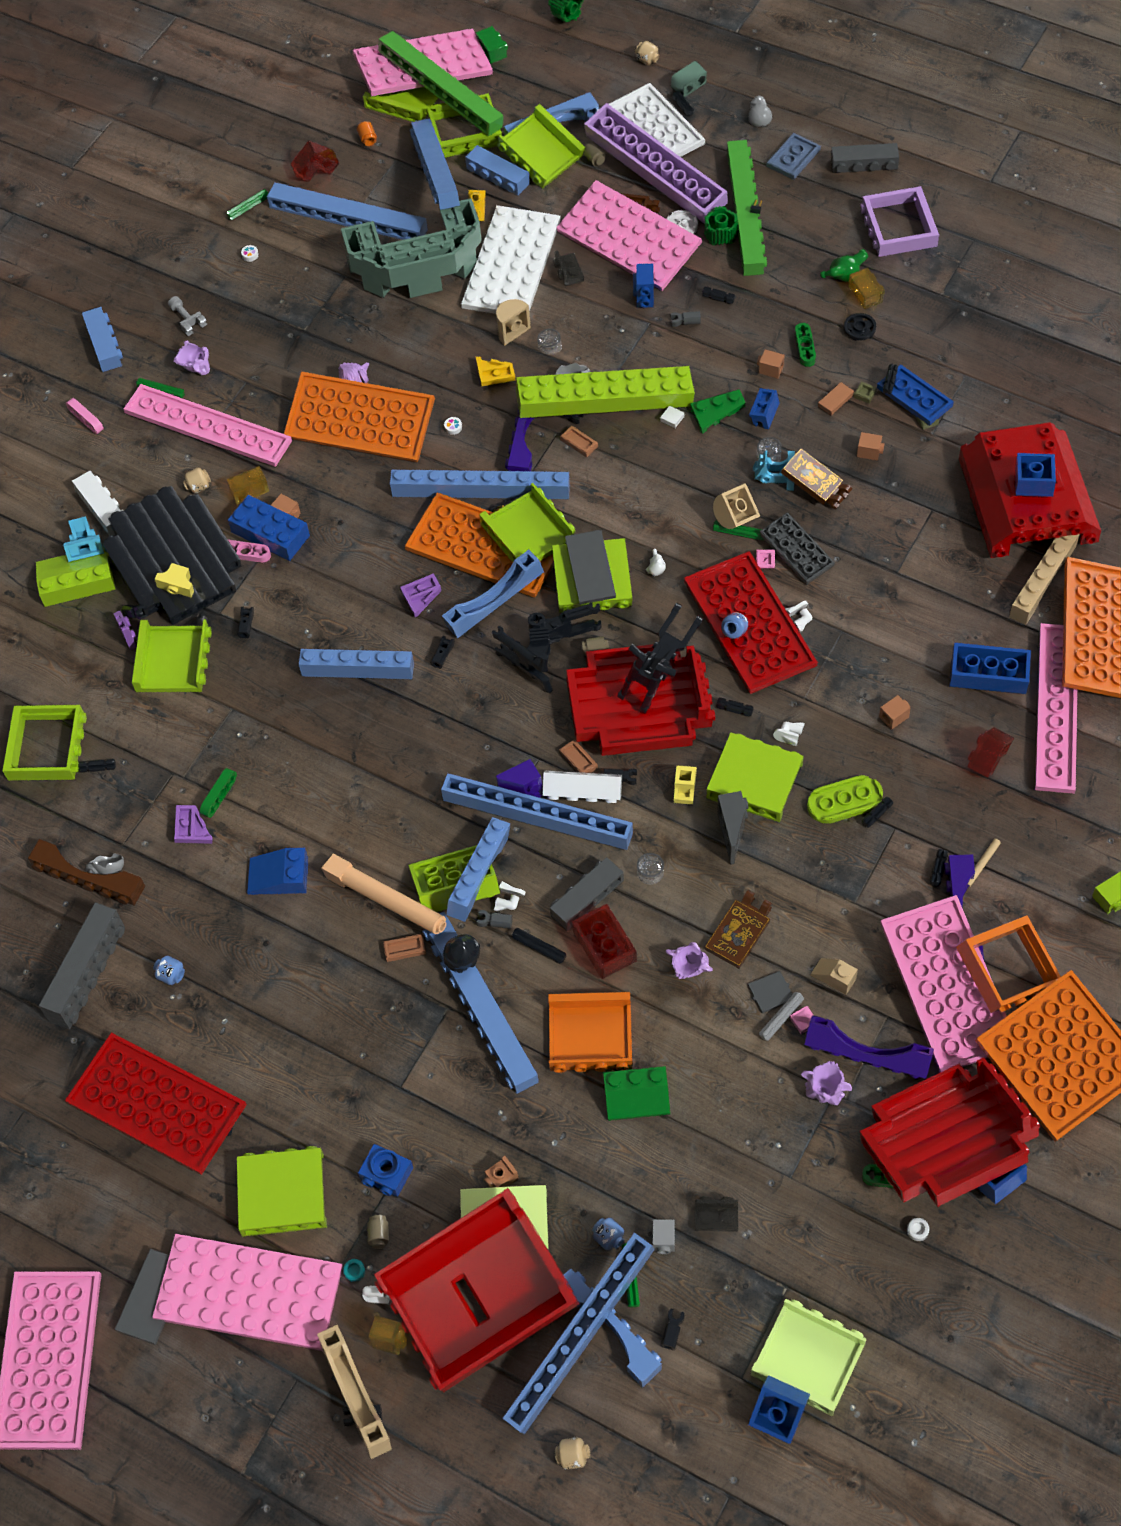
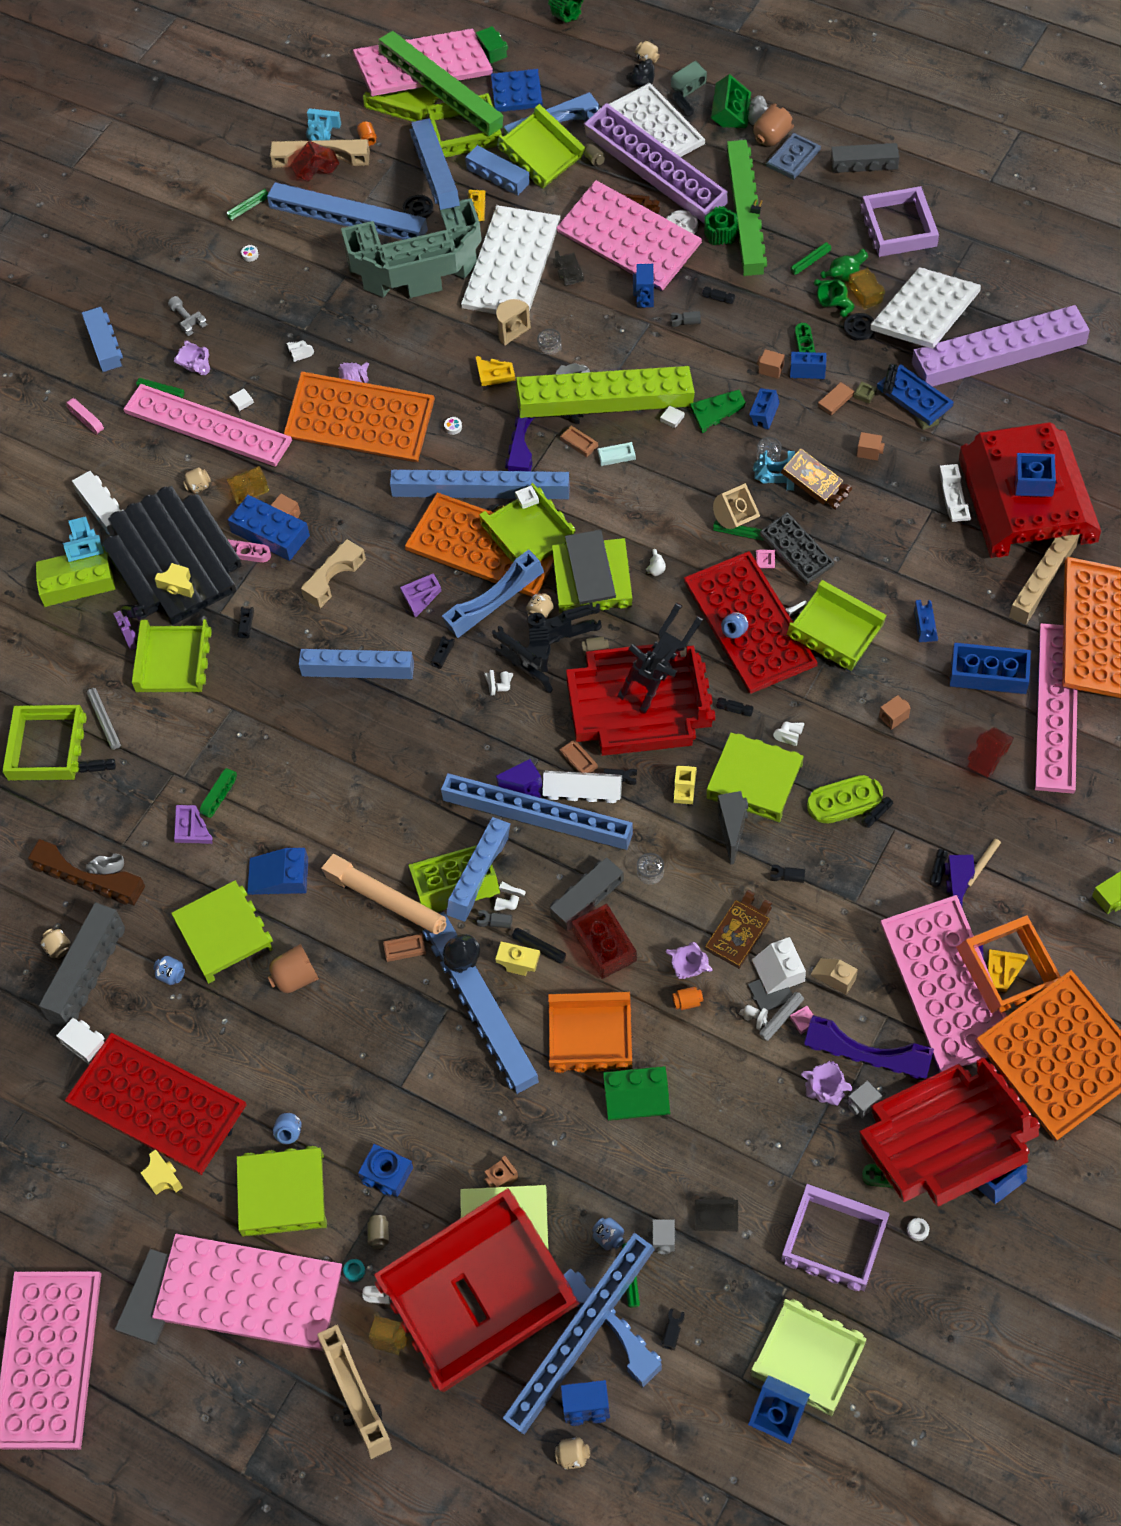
(55, 943): none -> tan head
(81, 1040): none -> white brick
(103, 718): none -> light grey axle
(160, 1174): none -> light yellow brick
(221, 929): none -> lime panel
(241, 399): none -> white tile
(287, 1128): none -> medium blue head
(291, 970): none -> nougat cylinder
(300, 350): none -> white piece
(319, 128): none -> medium azure tile
(346, 558): none -> tan arch
(351, 151): none -> tan arch
(418, 207): none -> black wheel
(503, 686): none -> white piece
(516, 90): none -> blue plate
(517, 958): none -> light yellow brick
(527, 497): none -> white plate
(540, 604): none -> tan head
(585, 1402): none -> blue brick
(616, 454): none -> light aqua tile
(642, 73): none -> black hair
(687, 998): none -> orange brick
(731, 103): none -> green slope
(750, 1011): none -> white piece
(772, 125): none -> nougat cylinder
(779, 966): none -> white slope
(788, 874): none -> black bar
(808, 365): none -> blue hinge
(810, 258): none -> green axle
(833, 294): none -> green piece
(837, 625): none -> lime panel
(845, 1206): none -> lavender window
(863, 1098): none -> light grey brick
(925, 307): none -> white plate
(925, 622): none -> blue hinge
(953, 493): none -> white slope
(1001, 346): none -> lavender brick
(1004, 968): none -> yellow wing

